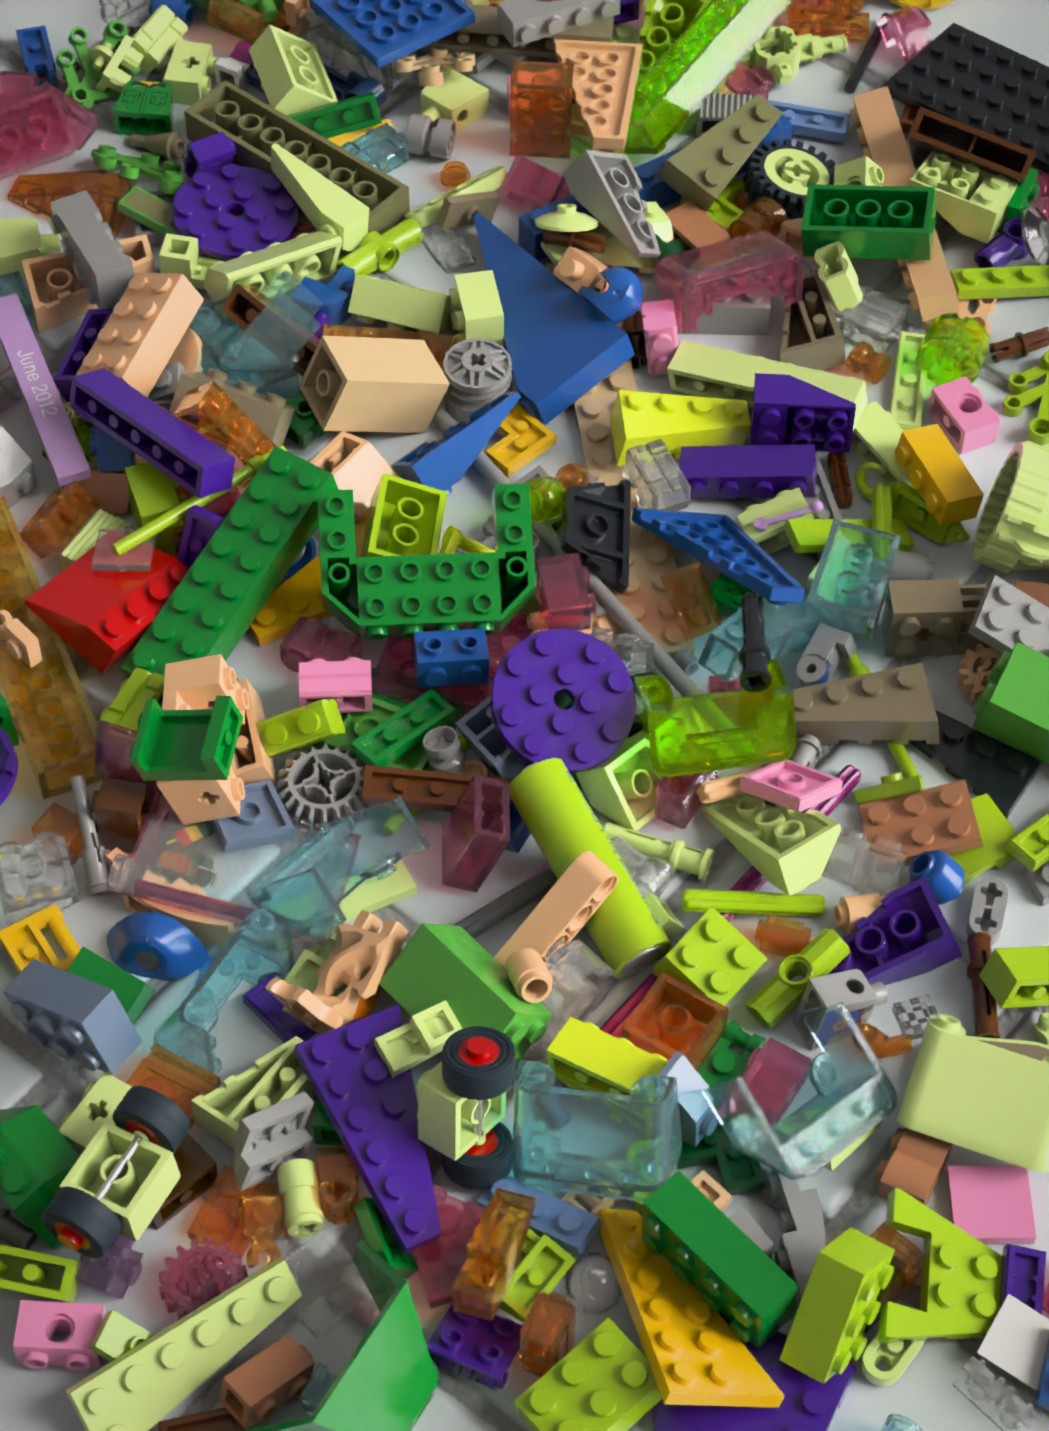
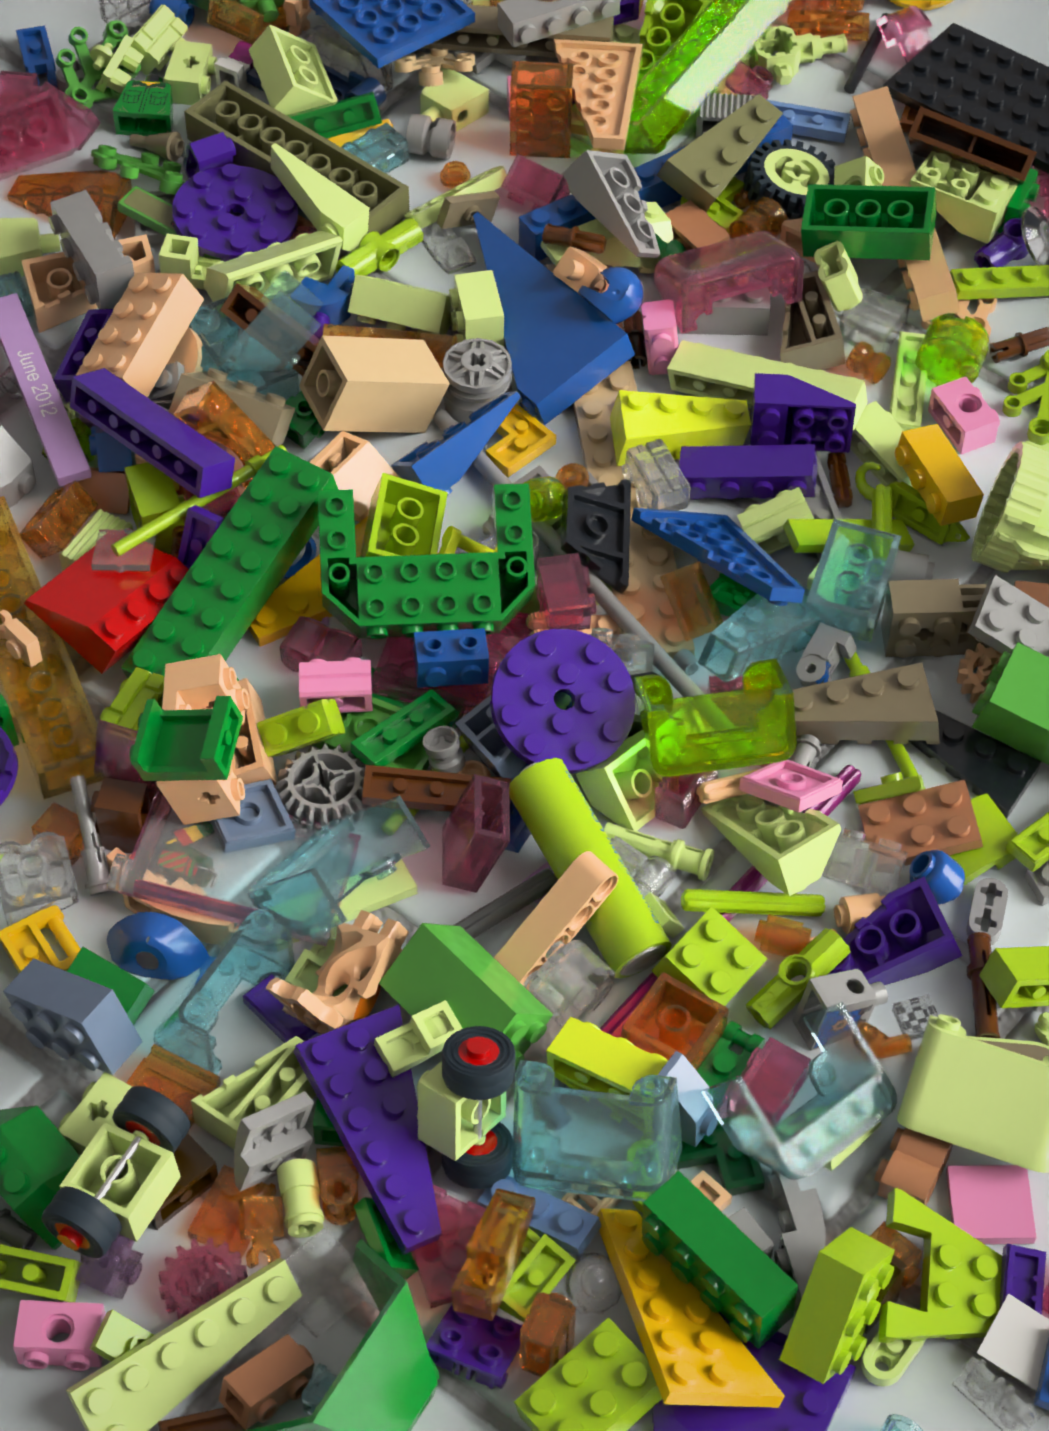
(529, 975): light nougat brick -> none
(566, 220): yellowish green dish -> none
(754, 653): black pin -> none
(761, 524): lavender hinge -> none

